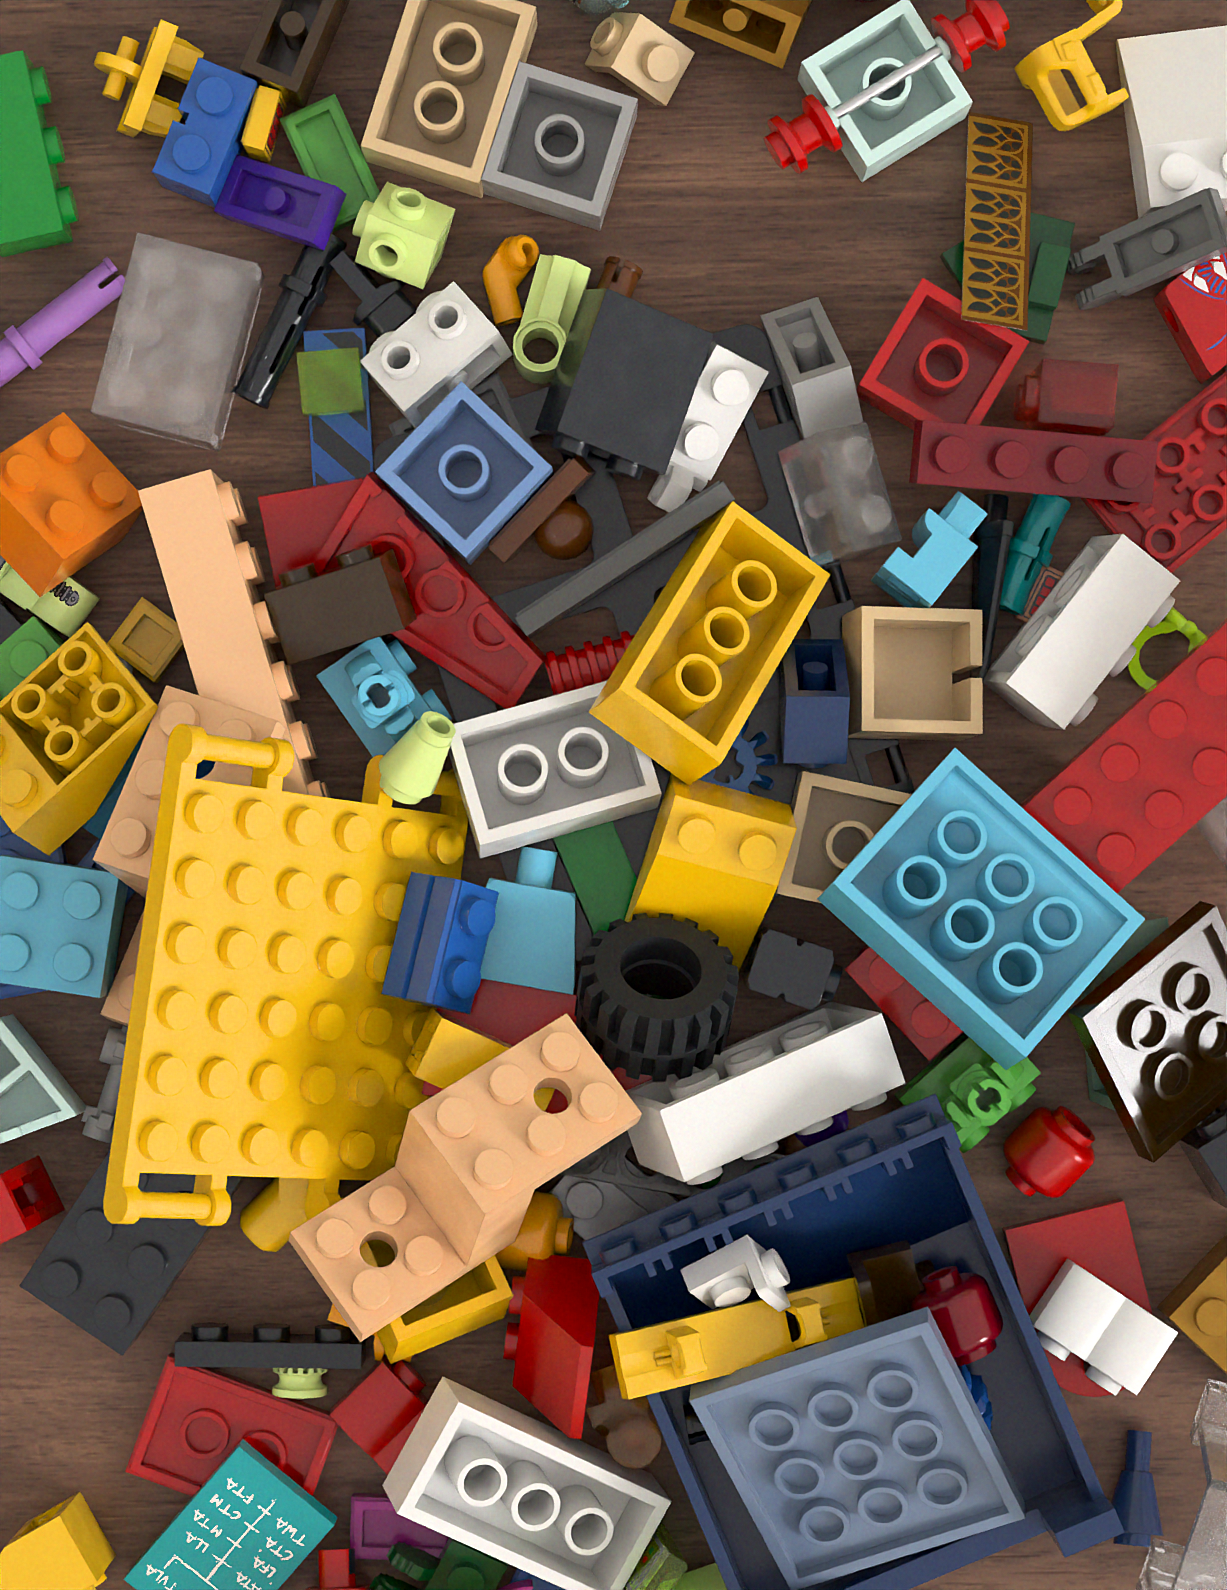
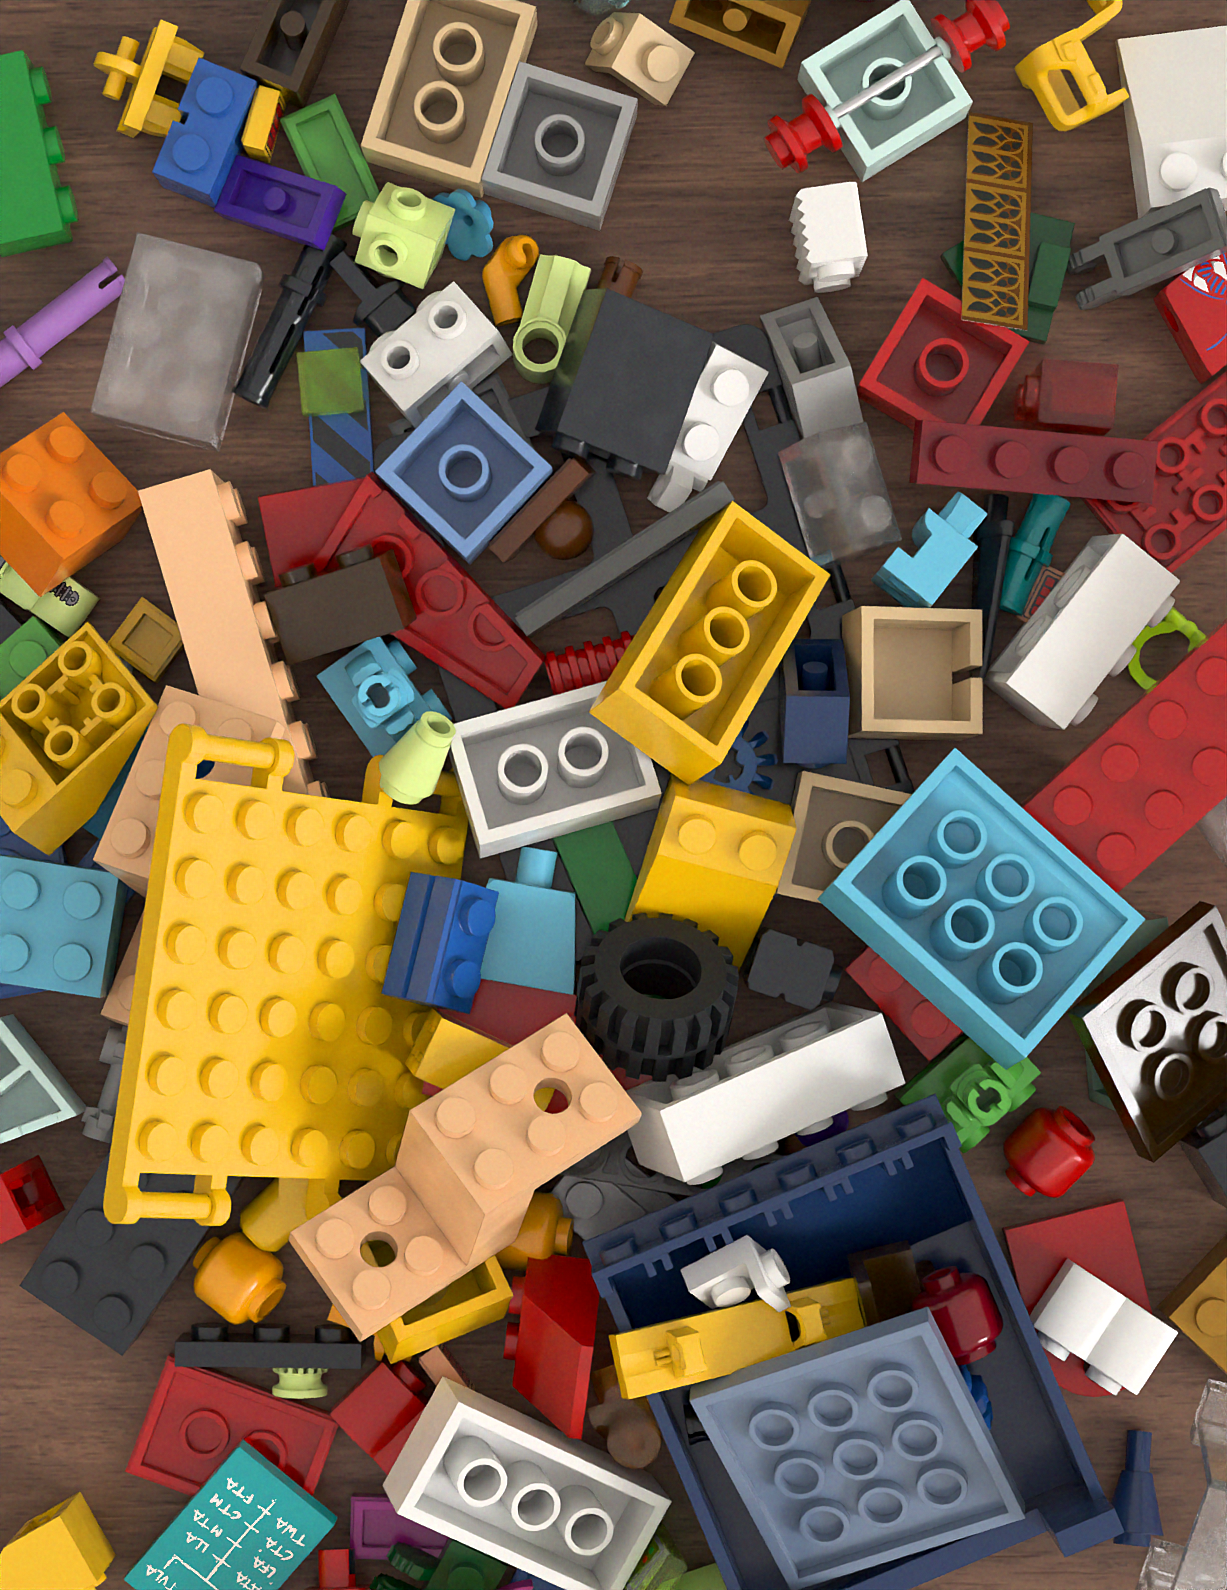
(238, 1278): none -> light orange head
(440, 1362): none -> nougat tile
(469, 225): none -> dark azure plant
(828, 236): none -> white brick

